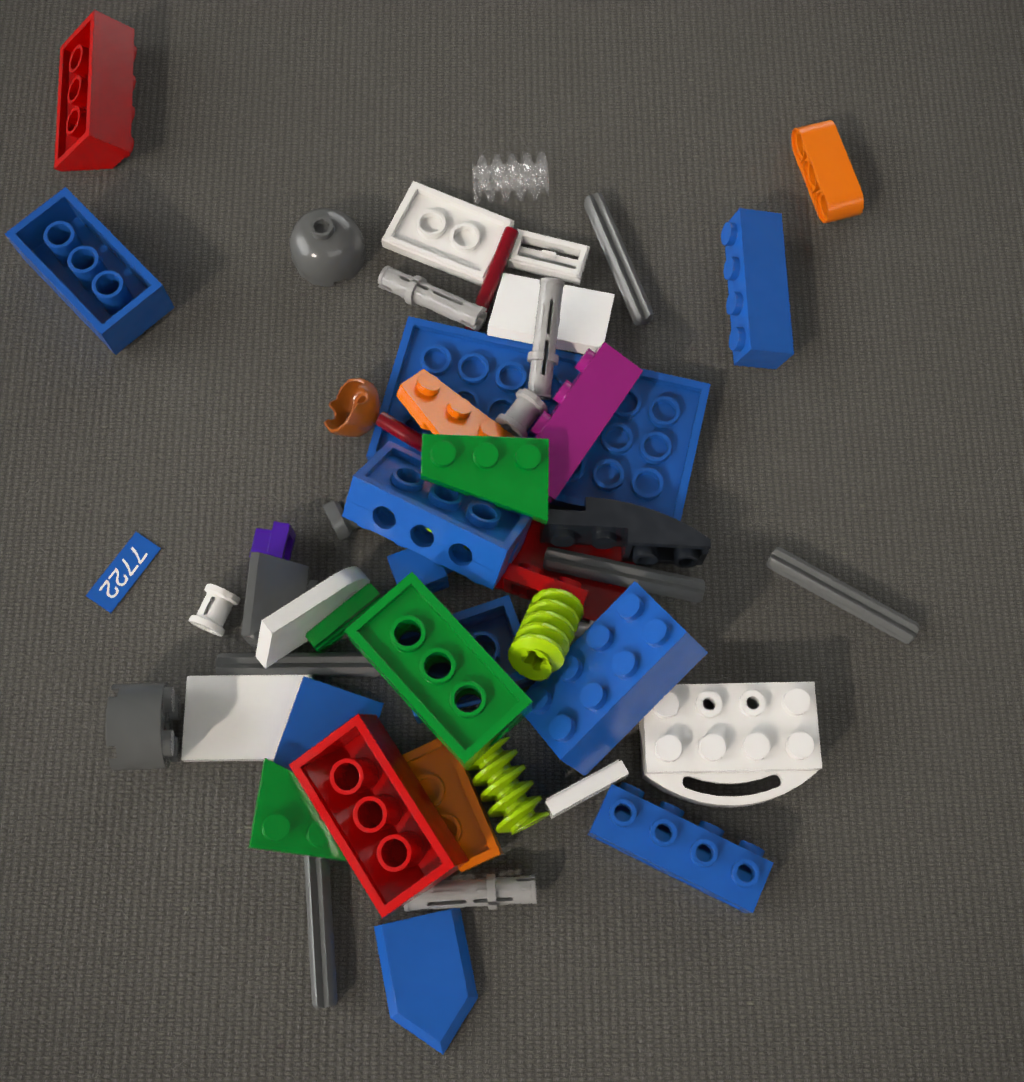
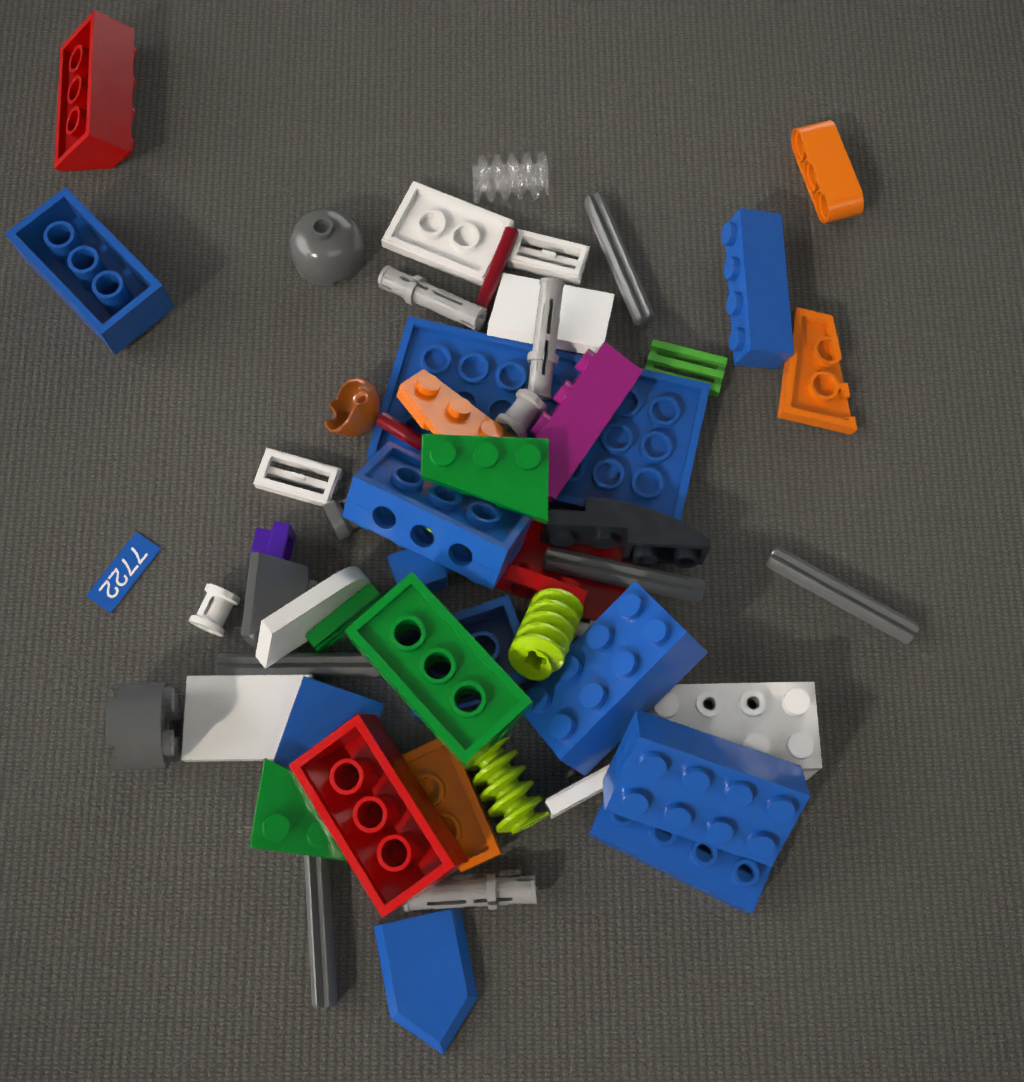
(329, 488): none -> white tile
(687, 362): none -> bright green tile
(704, 788): none -> blue brick
(813, 377): none -> orange wing

